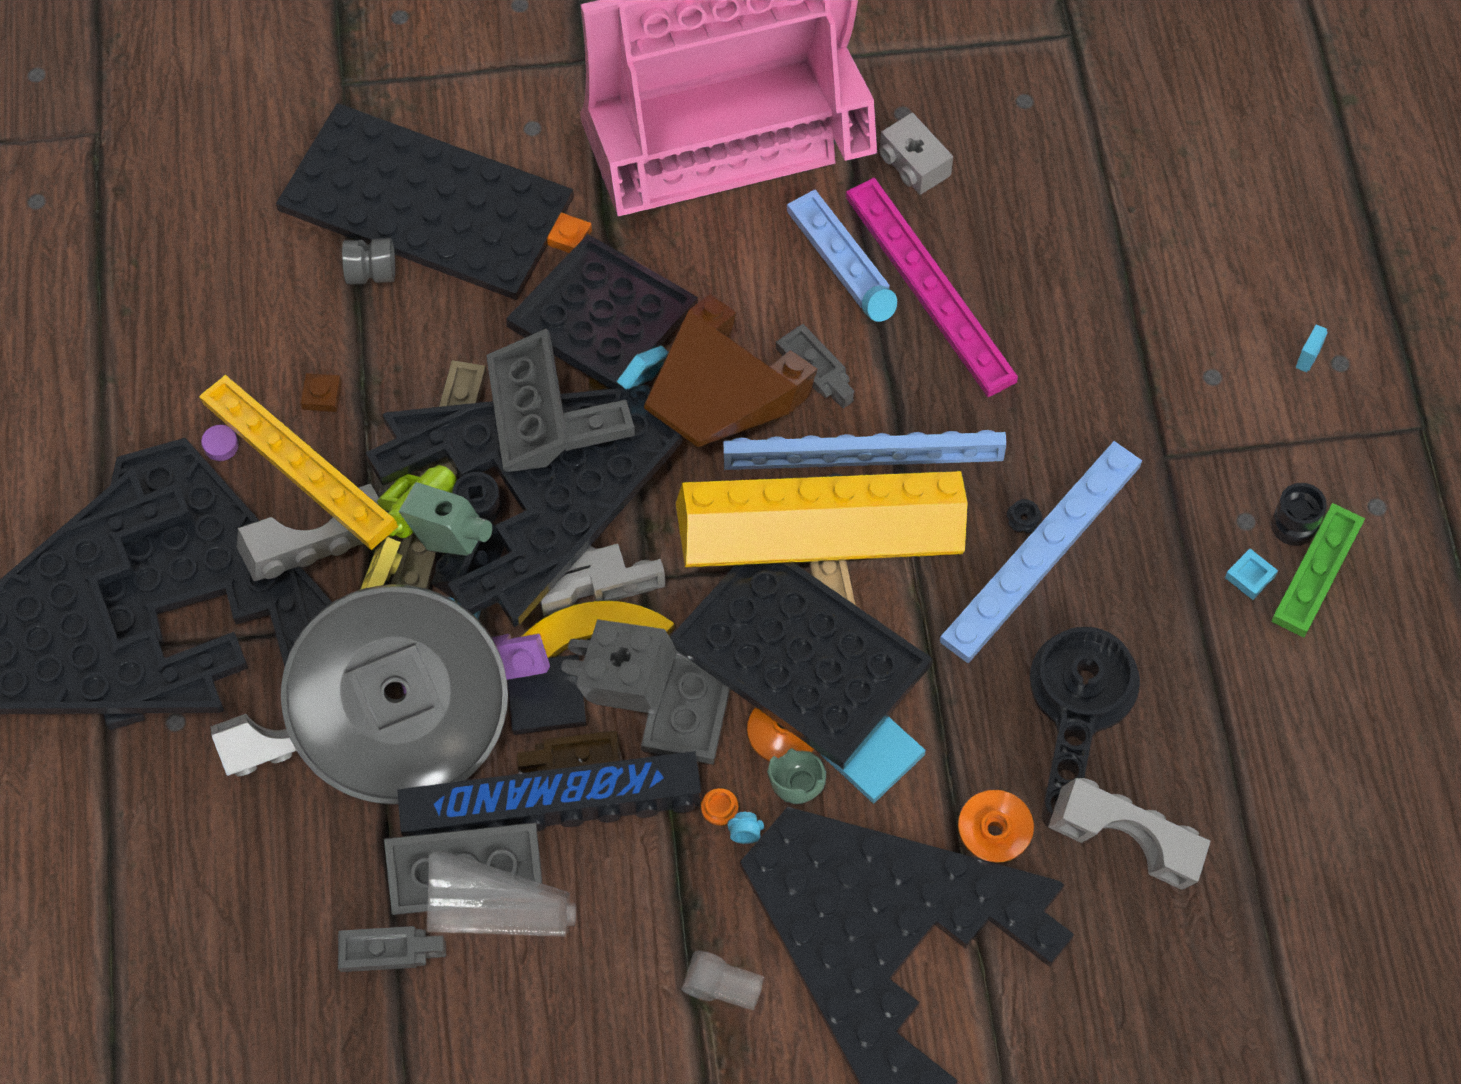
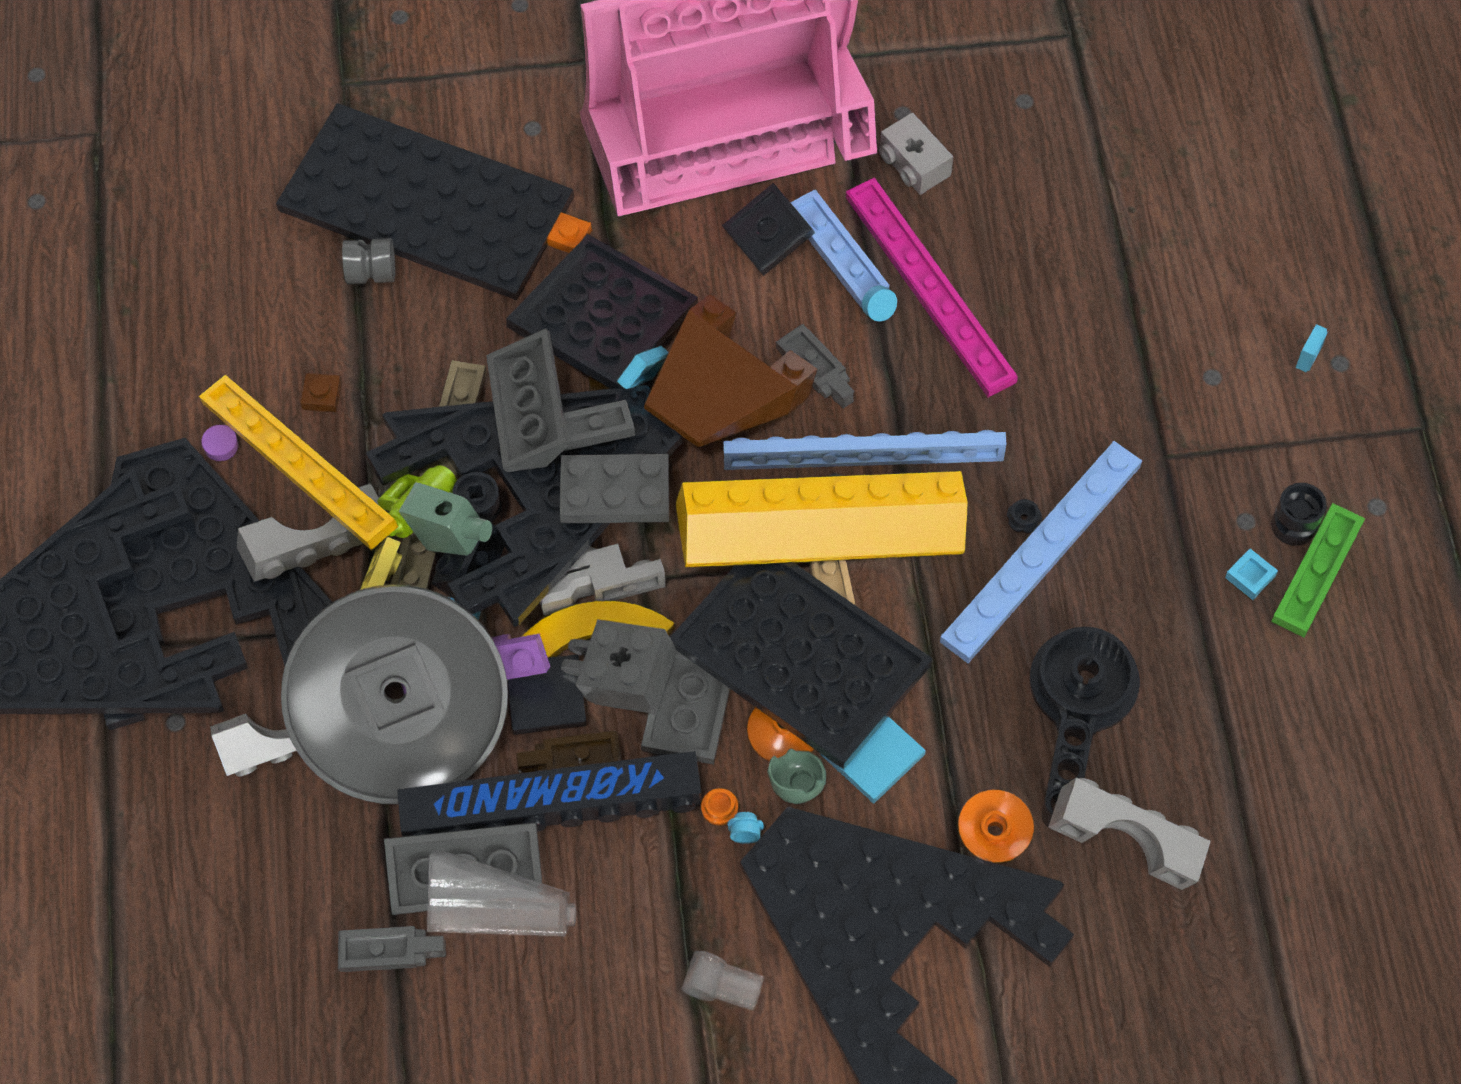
(614, 488): none -> dark grey plate
(768, 229): none -> black plate

